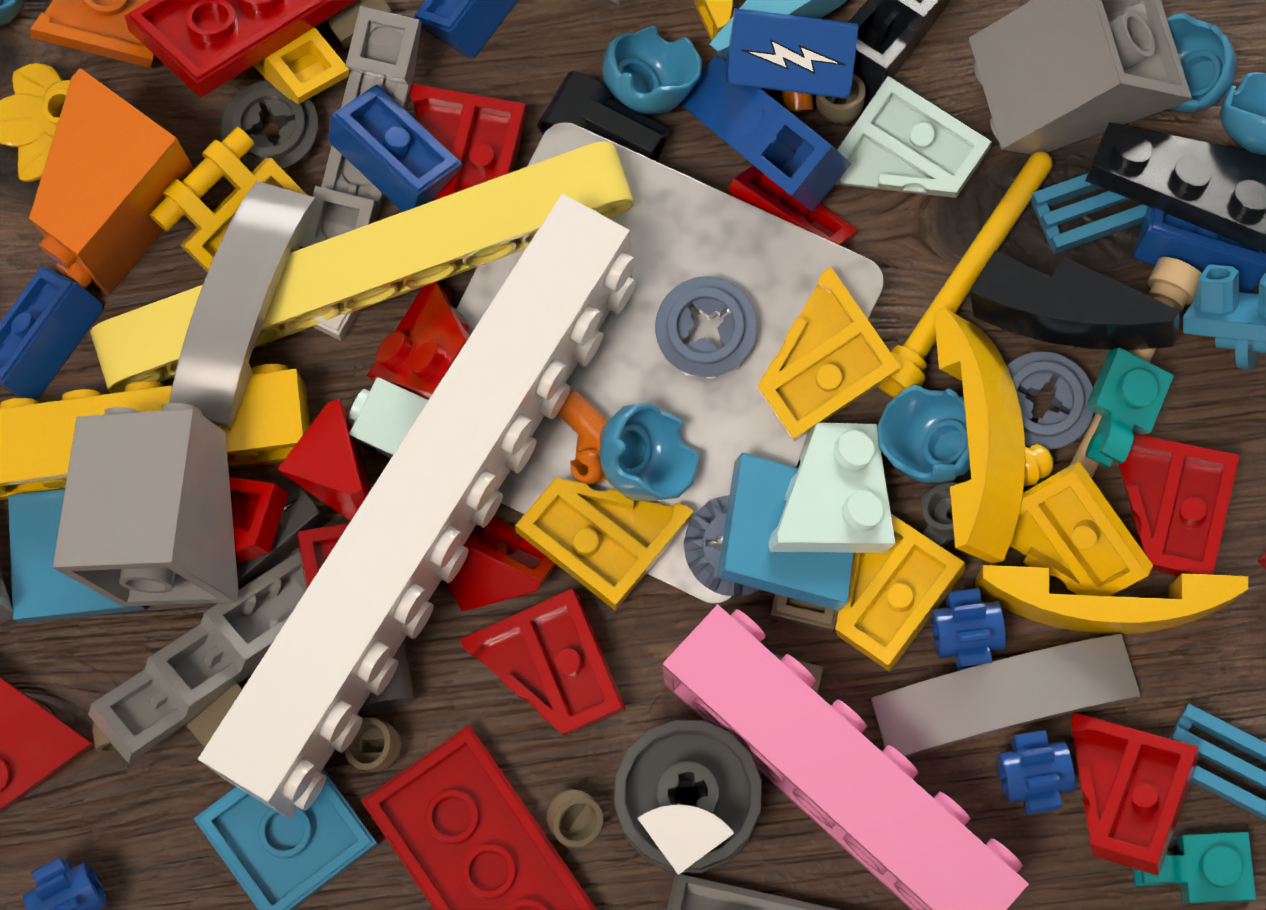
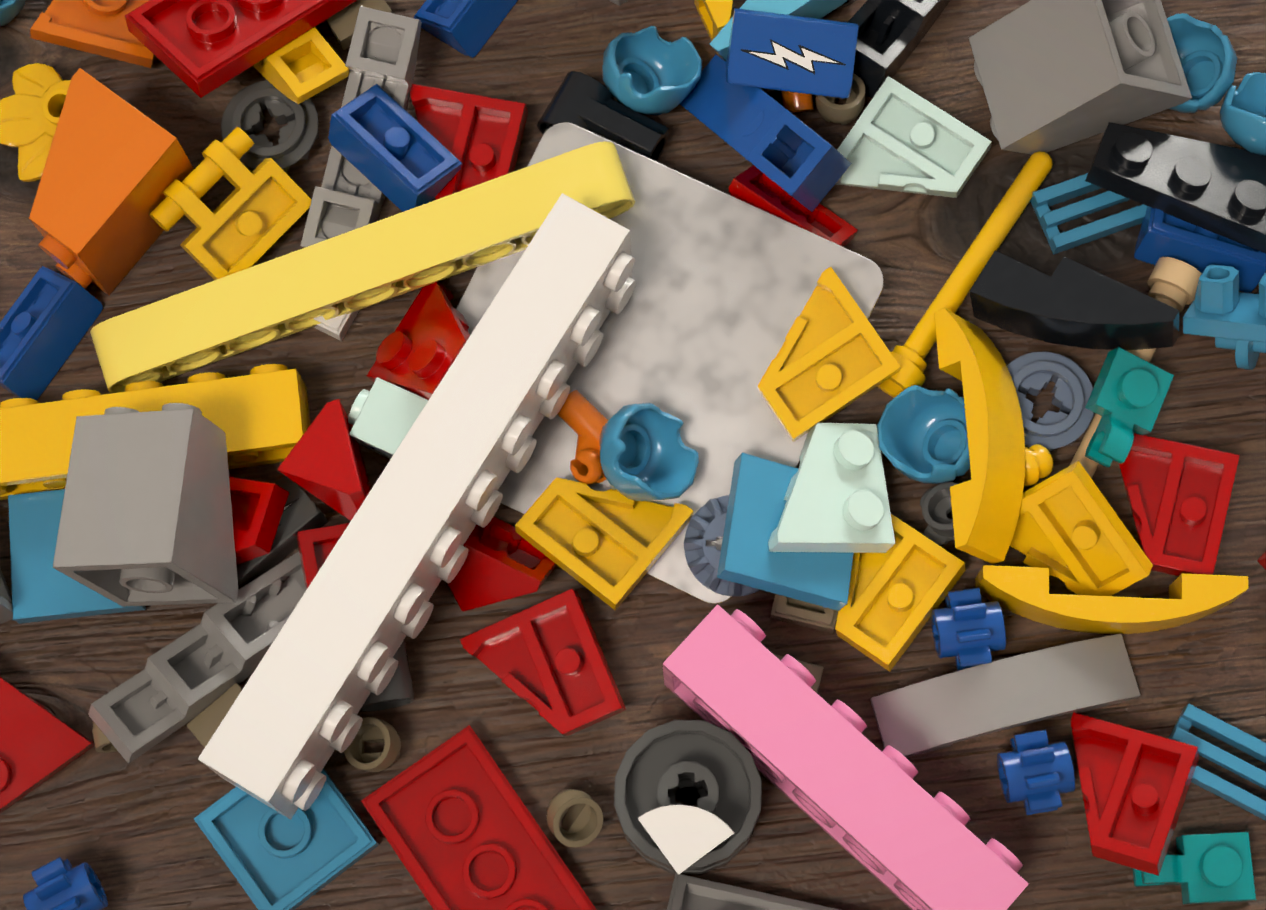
(236, 300): light grey slope -> none
(711, 298): sand blue gear -> none

